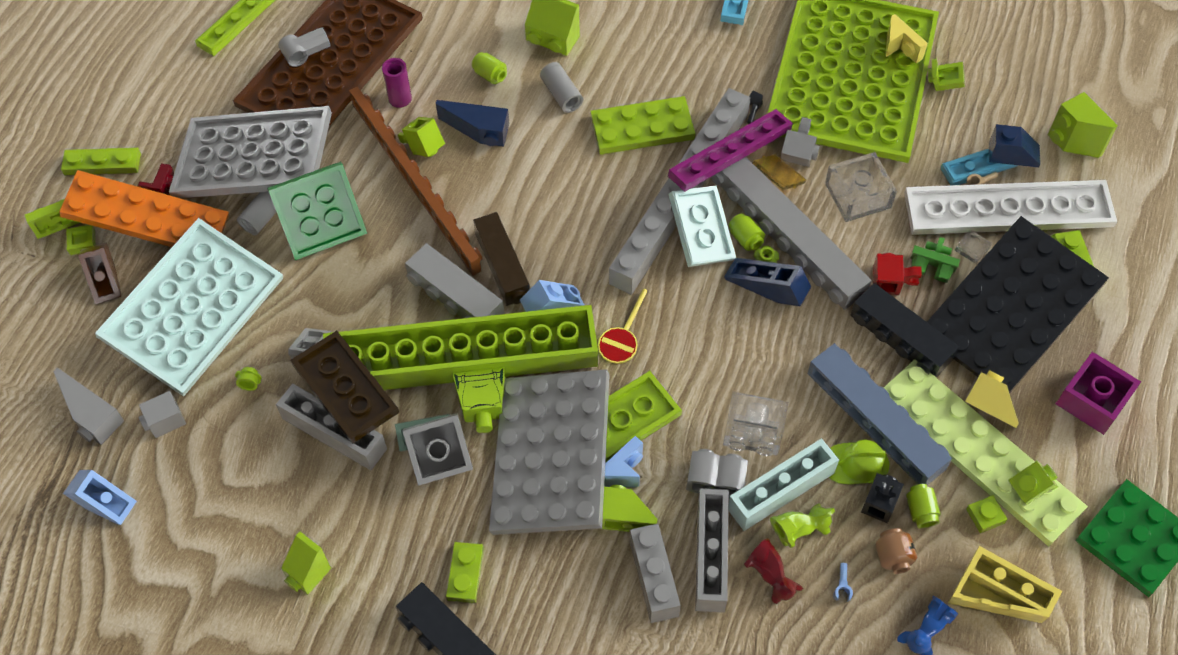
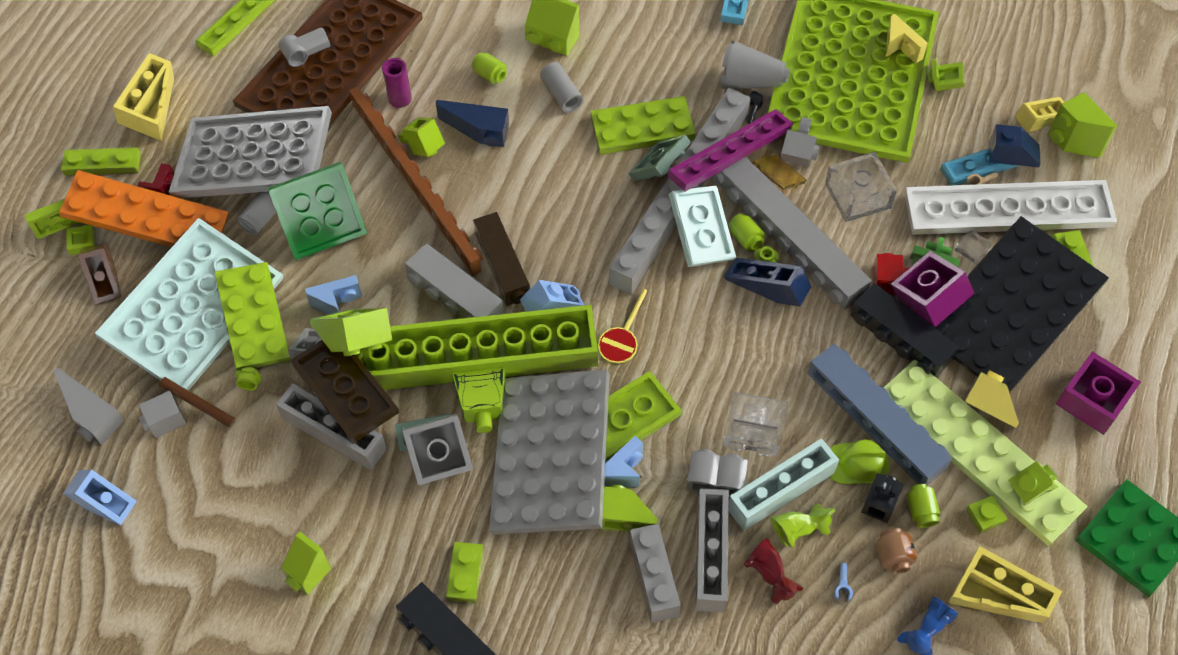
(147, 98): none -> light yellow wedge
(197, 402): none -> reddish brown bar
(252, 316): none -> lime plate
(328, 295): none -> light blue slope
(354, 330): none -> lime slope
(659, 158): none -> sand green plate
(751, 68): none -> light grey cone
(933, 288): none -> magenta brick
(1038, 114): none -> light yellow slope

